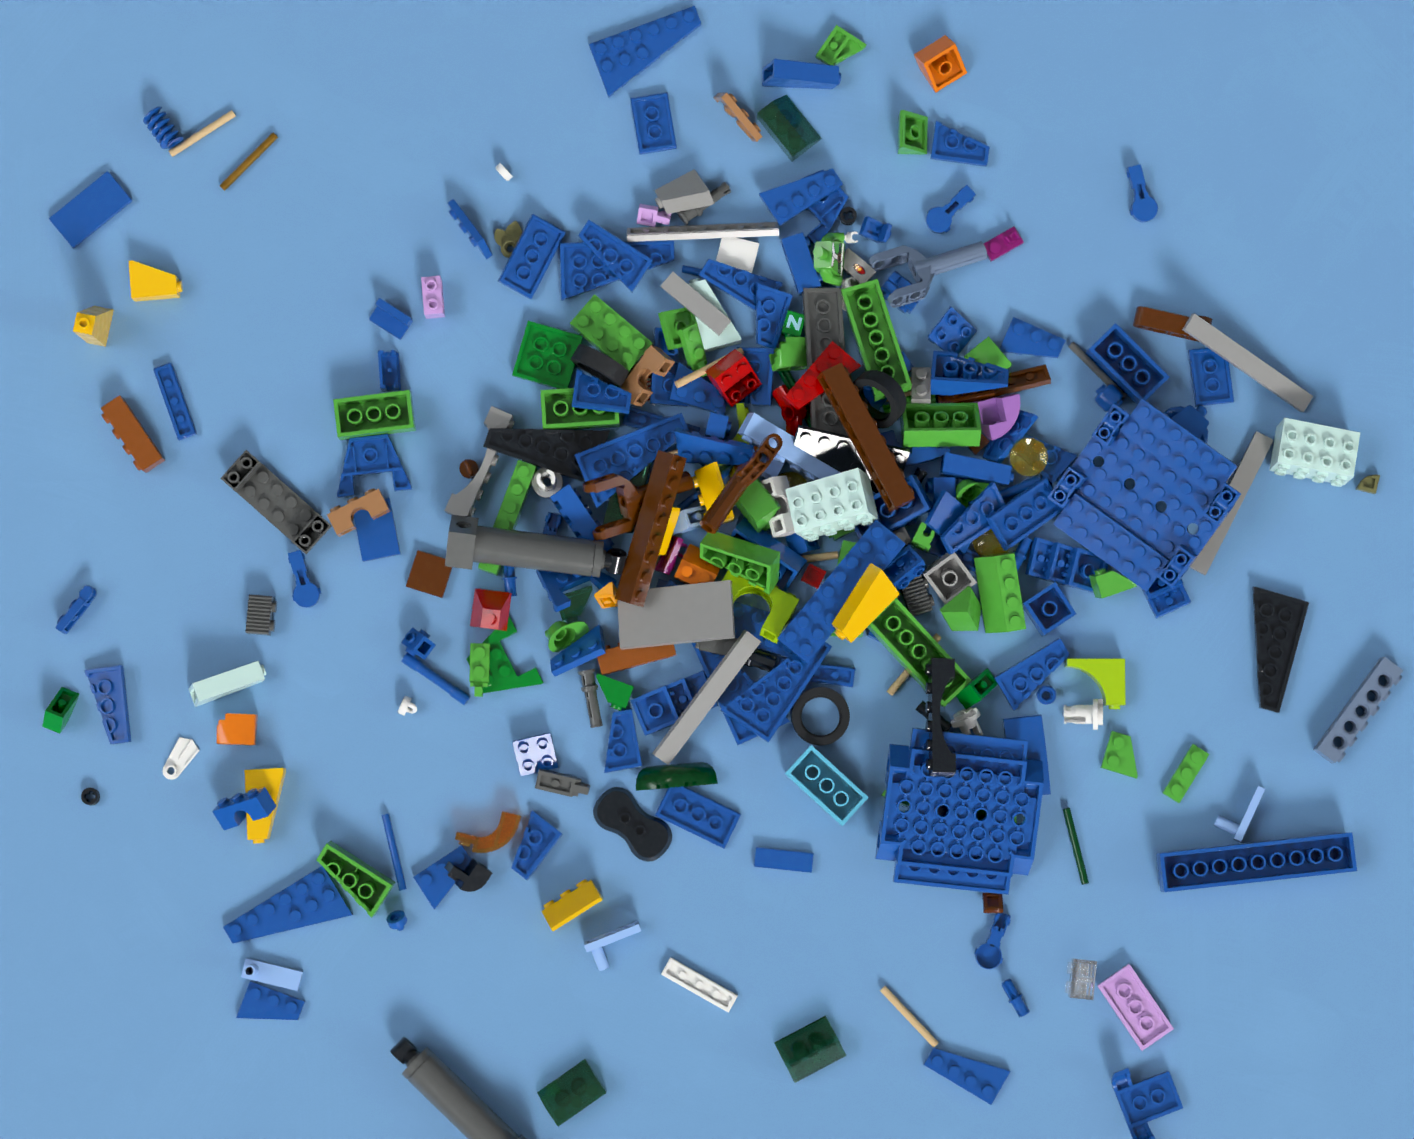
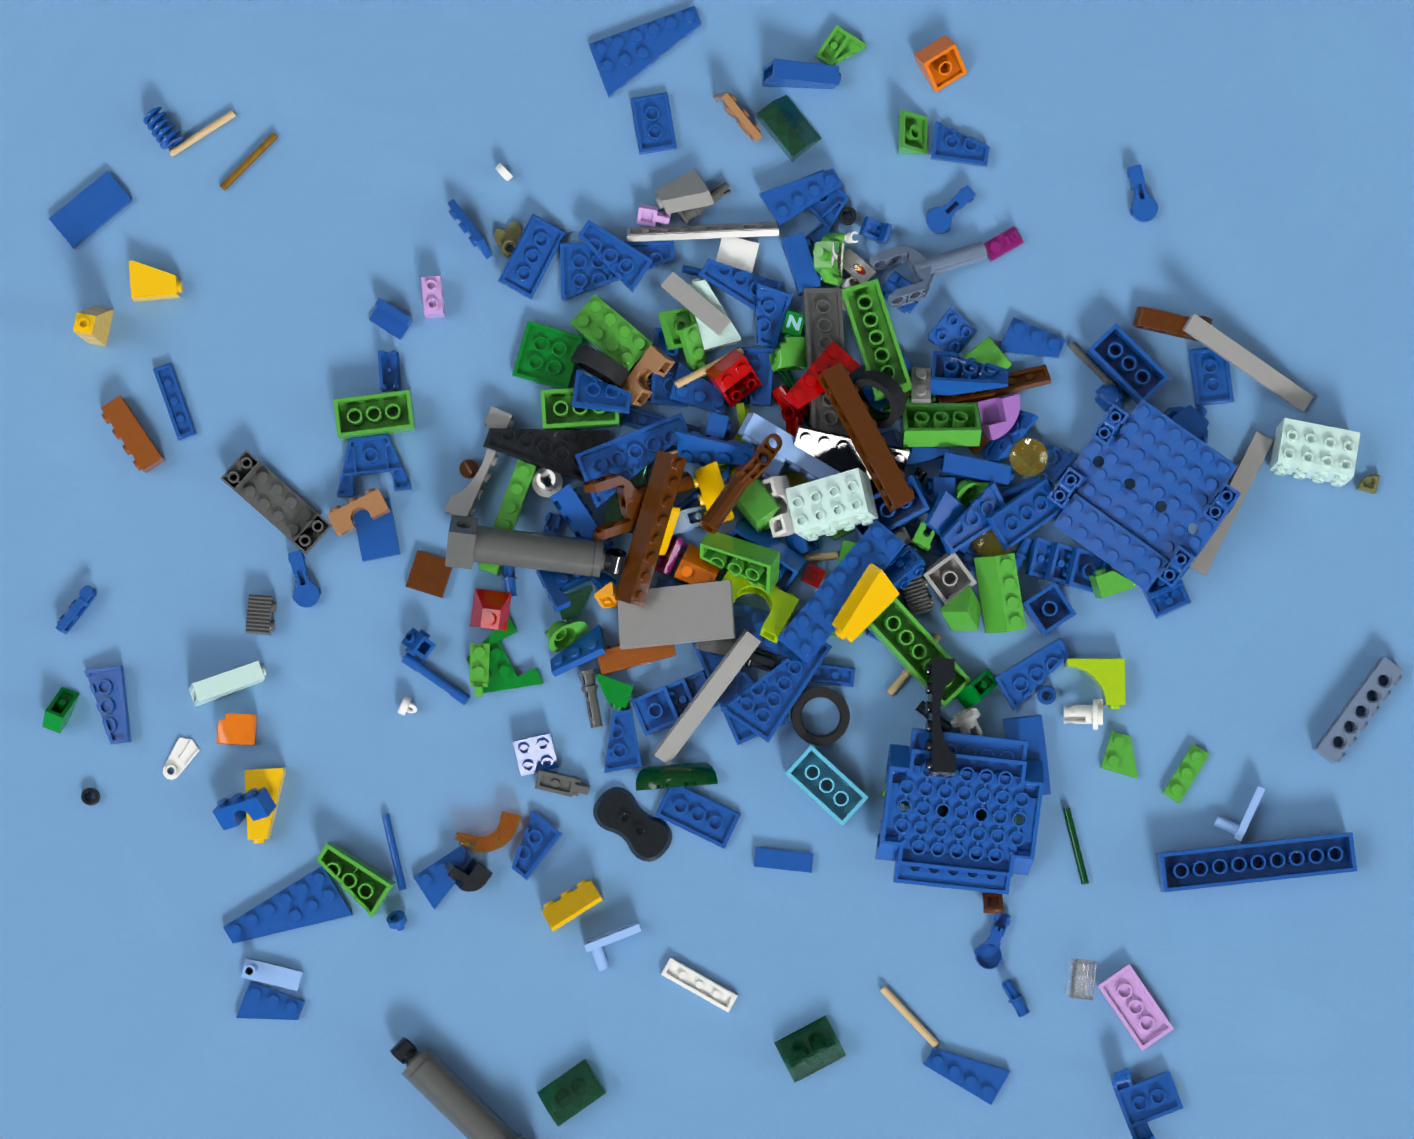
(1277, 634): black wing -> none

